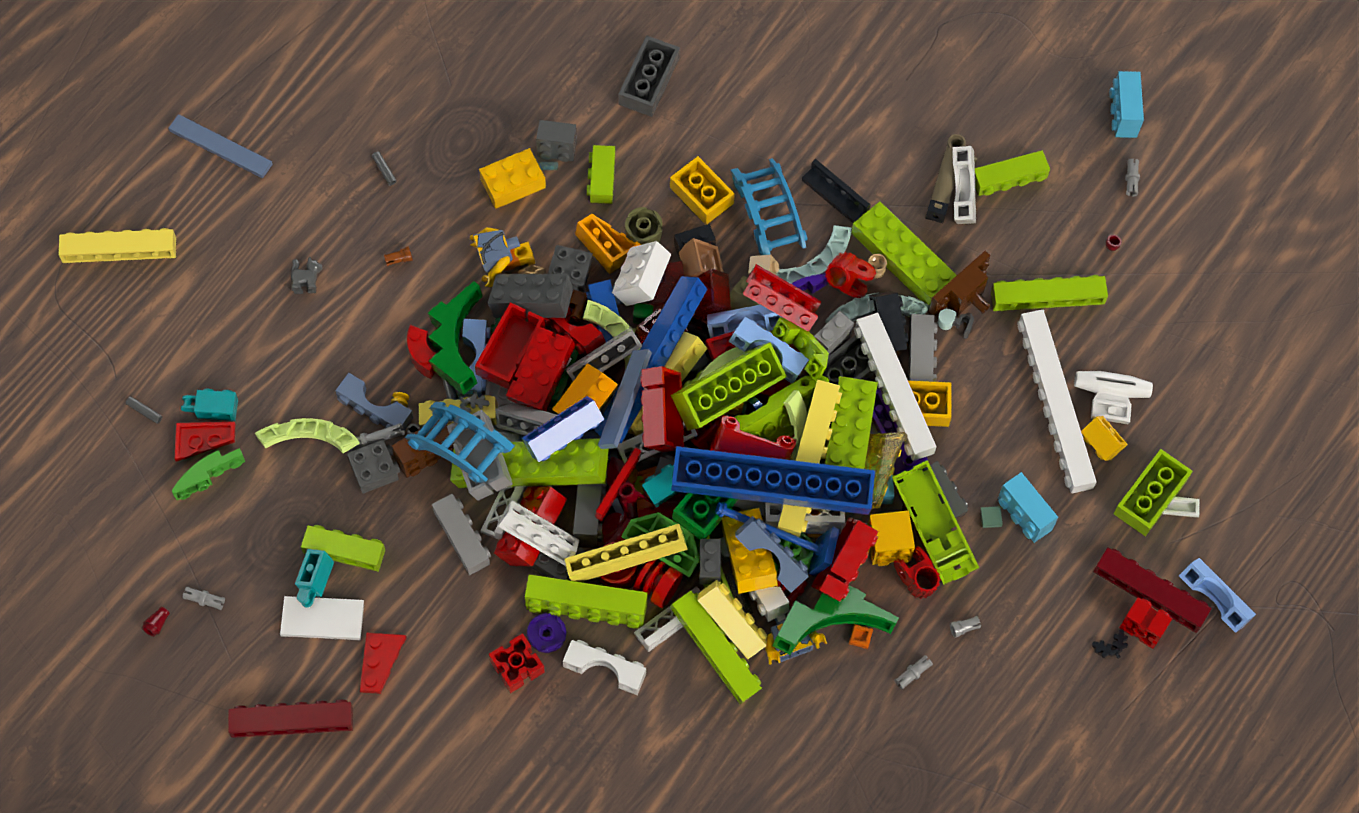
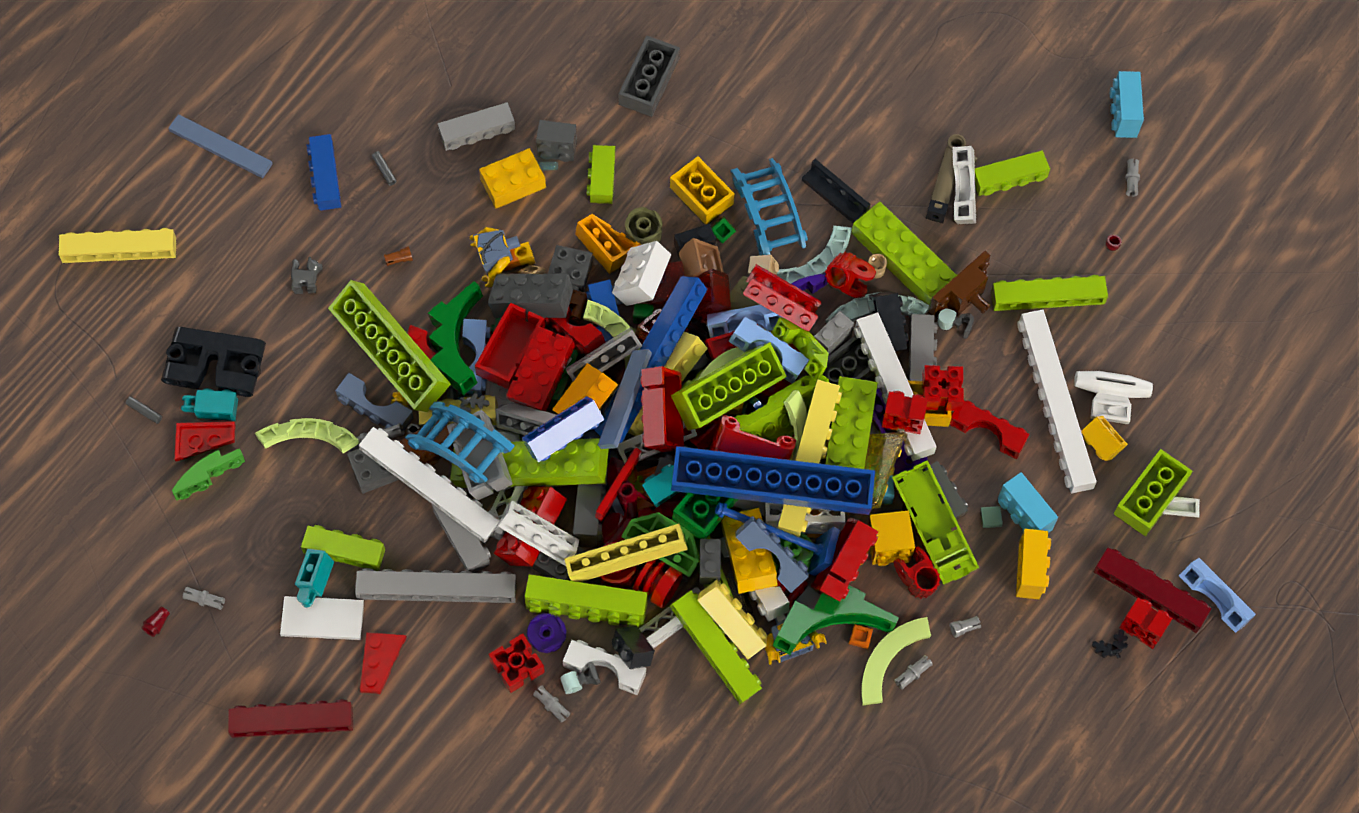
(201, 347): none -> black connector
(325, 172): none -> blue brick
(389, 346): none -> lime brick
(429, 484): none -> white brick
(436, 586): none -> light grey brick
(476, 126): none -> light grey brick
(551, 703): none -> light grey pin
(573, 682): none -> leg
(633, 647): none -> black brick
(723, 229): none -> green slope
(809, 598): none -> light grey tile
(884, 653): none -> yellowish green tile
(904, 412): none -> red brick
(935, 379): none -> red brick
(1011, 438): none -> red arch
(1033, 564): none -> yellow brick

